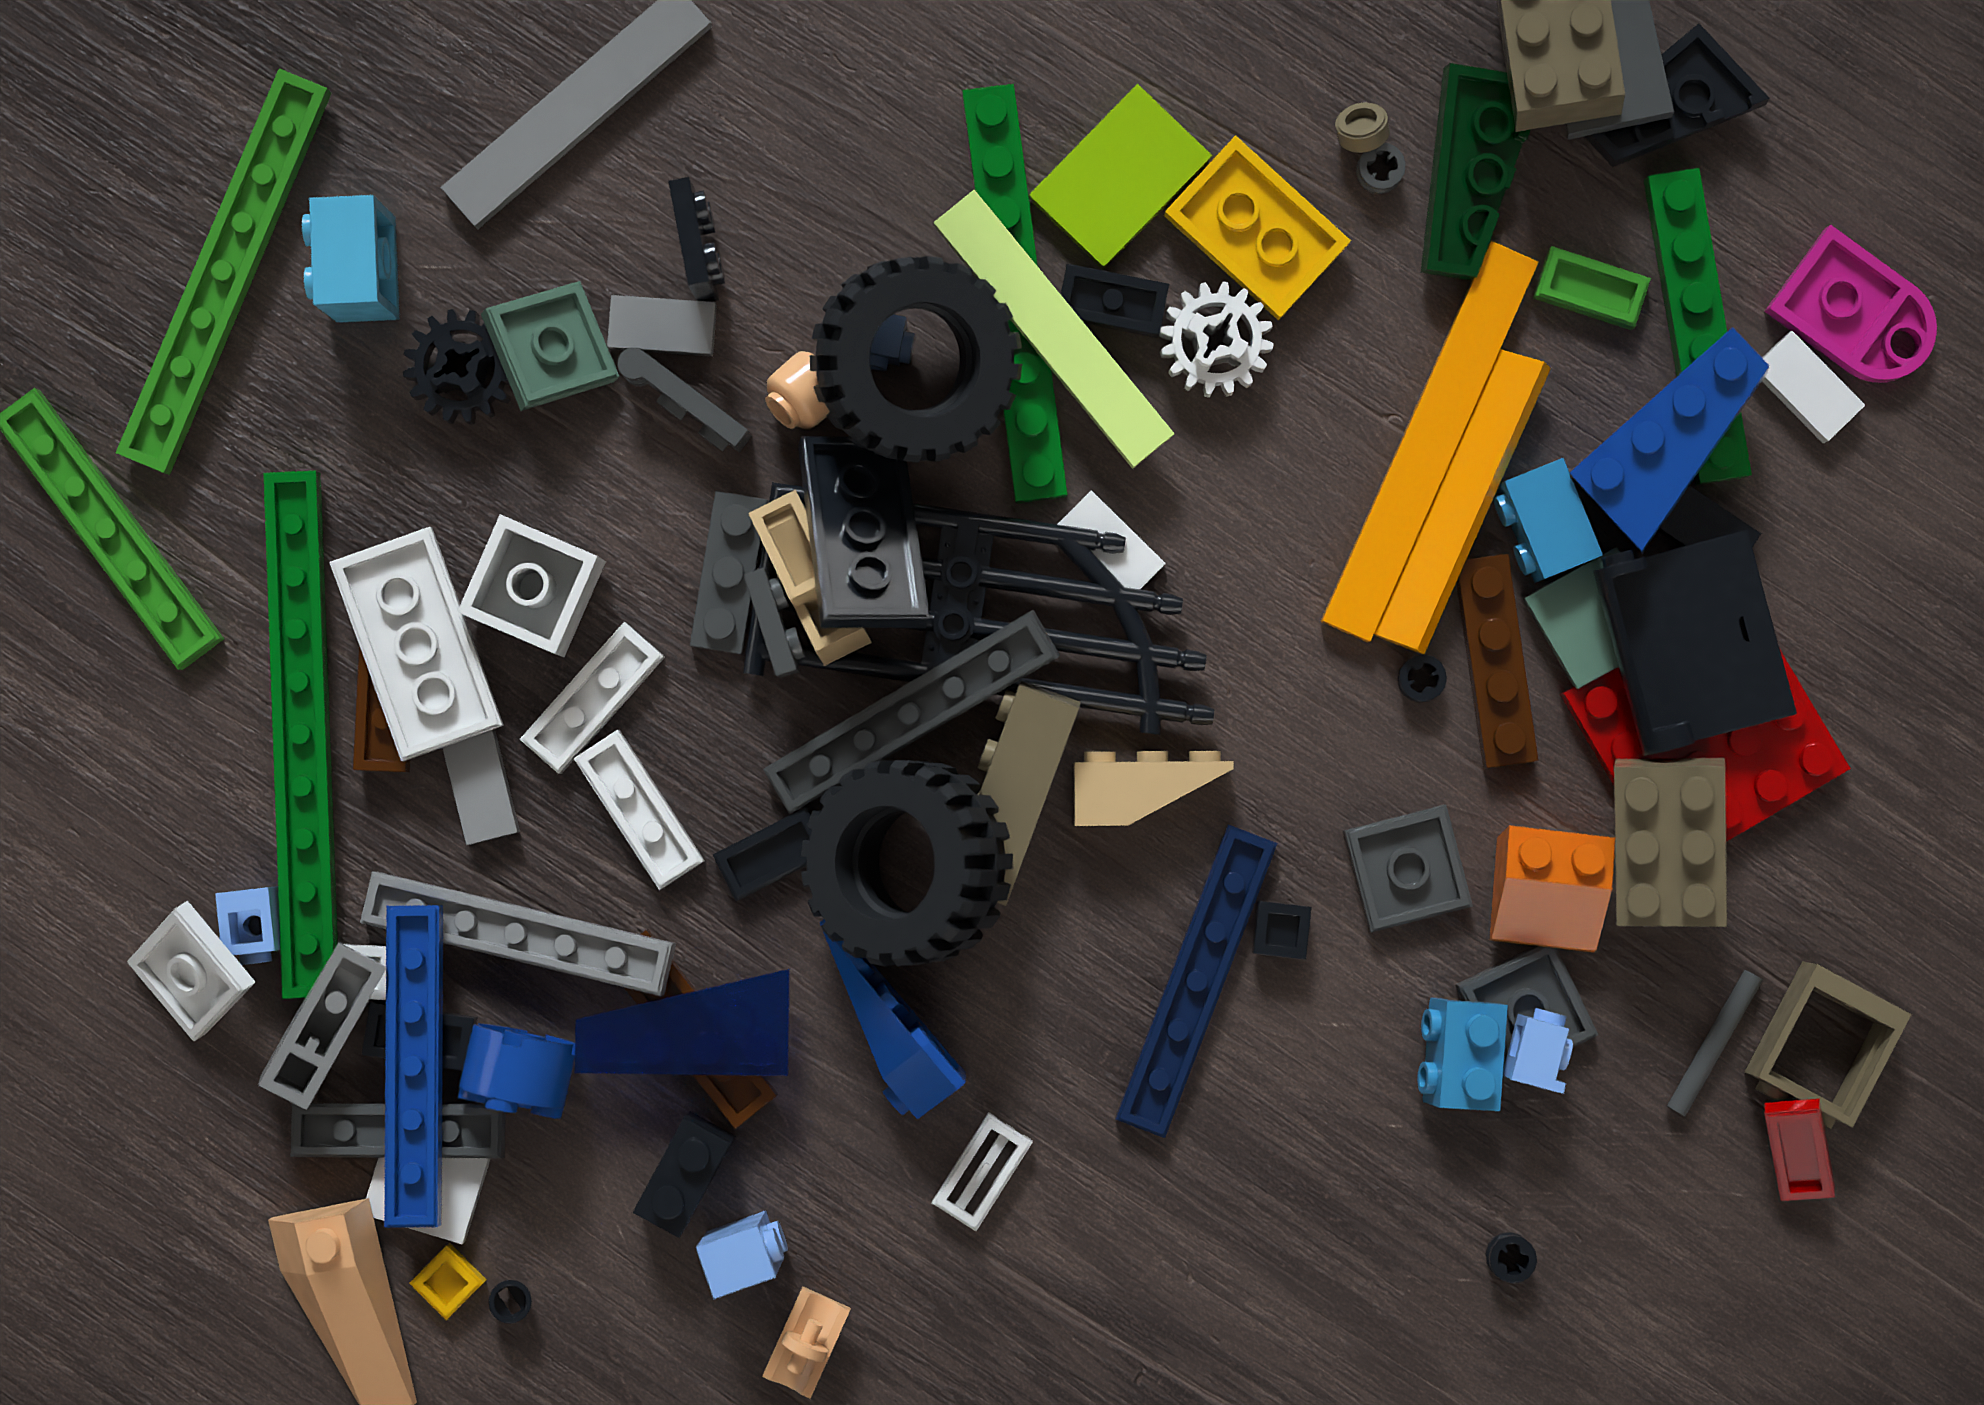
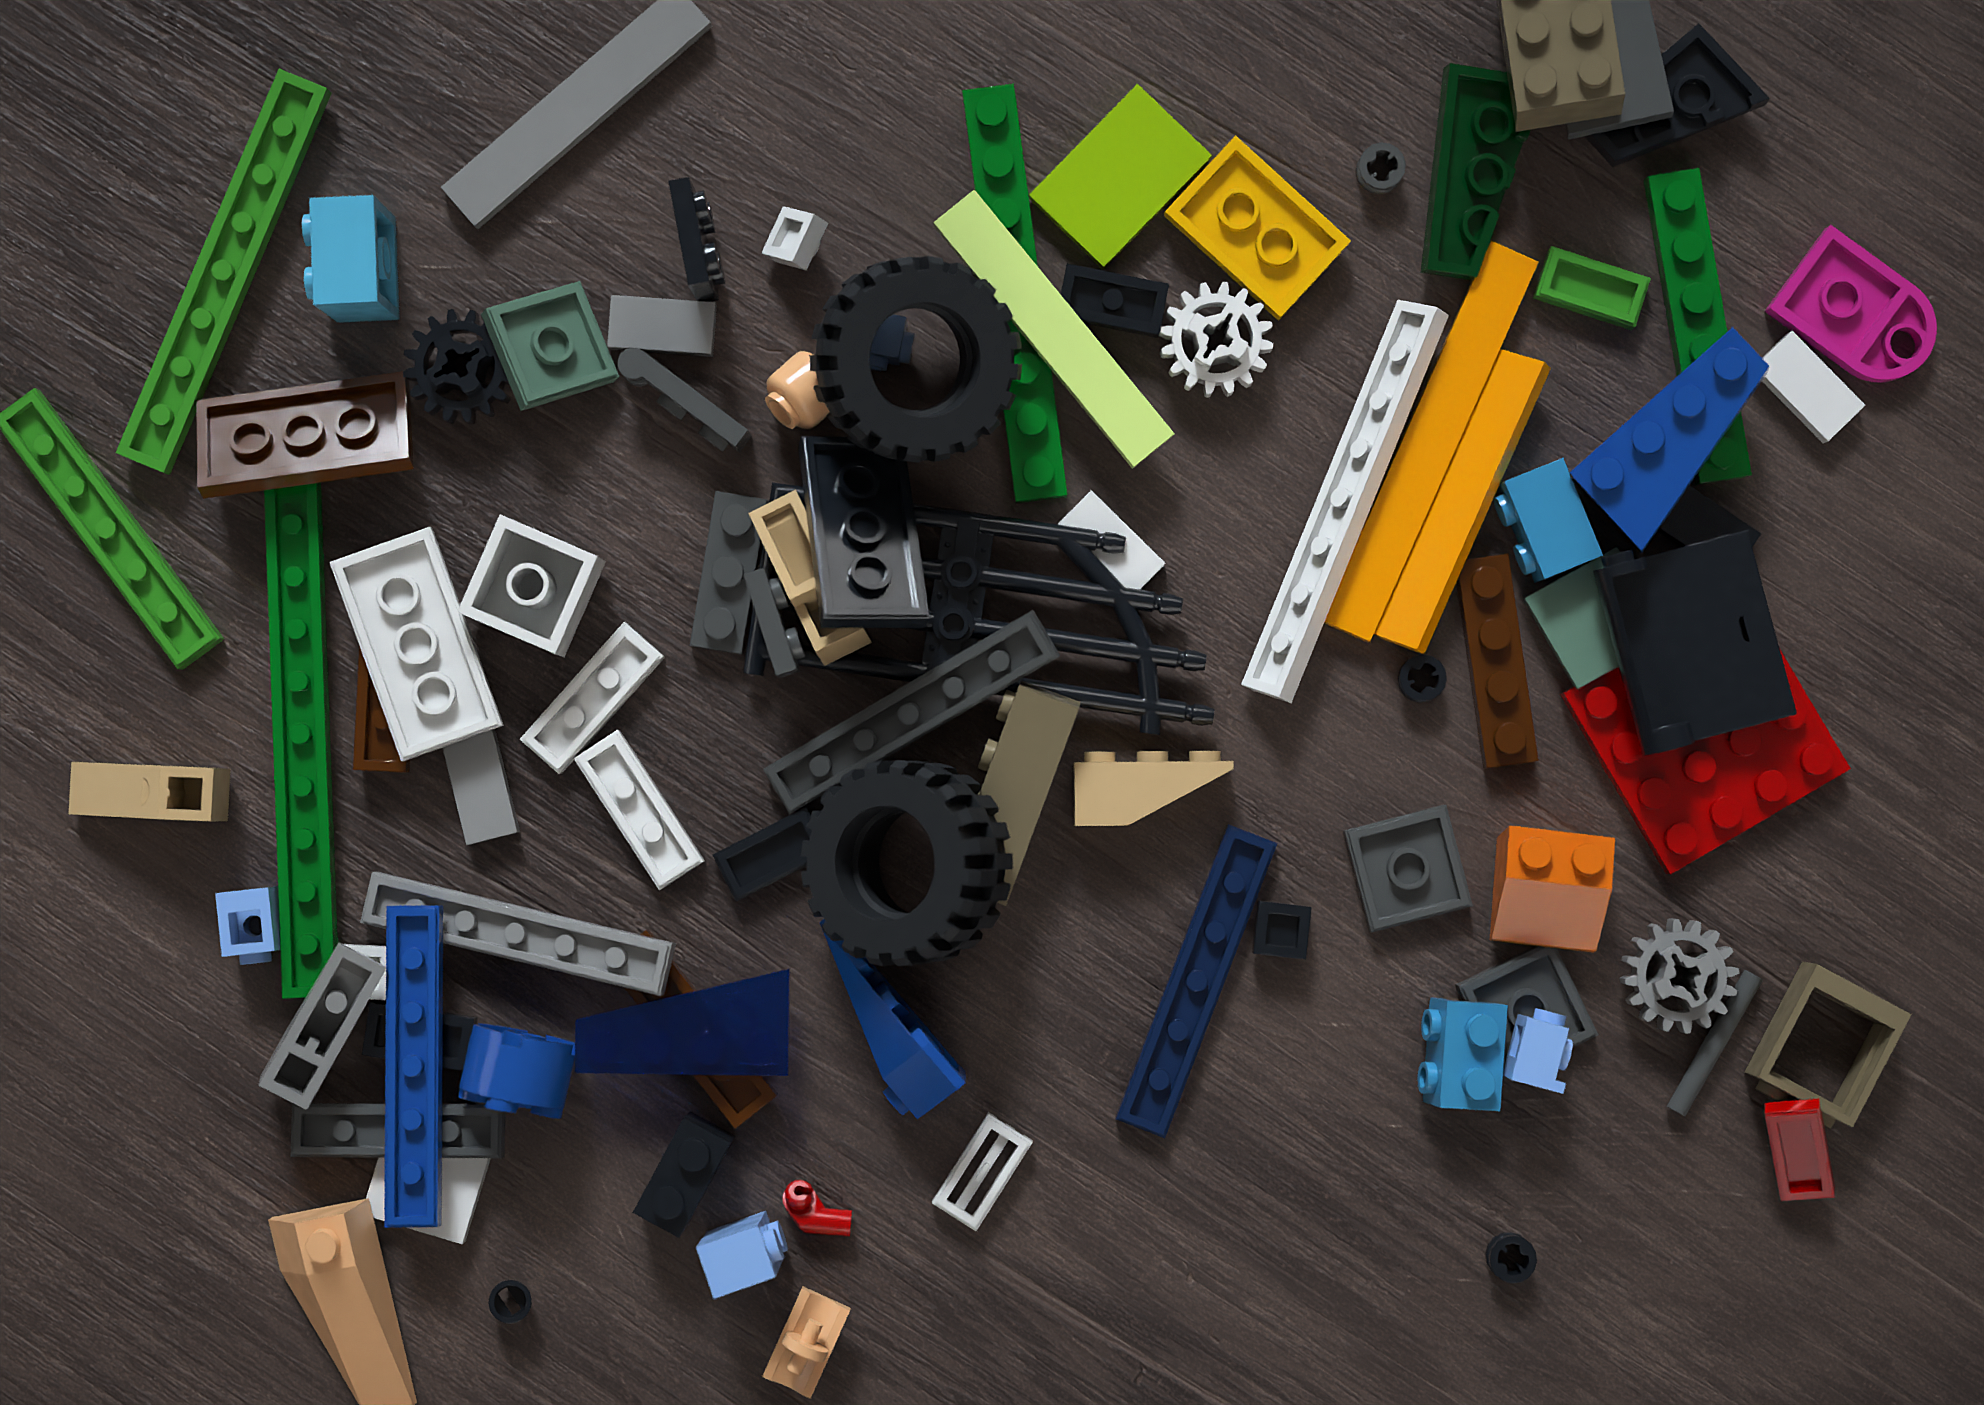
(149, 791): none -> tan slope
(190, 971): white tile -> none
(303, 435): none -> plate
(447, 1281): yellow tile -> none
(795, 238): none -> white plate
(811, 1214): none -> red arm
(1345, 500): none -> white plate
(1362, 127): dark tan tile -> none
(1670, 842): dark tan brick -> none
(1699, 966): none -> light grey gear

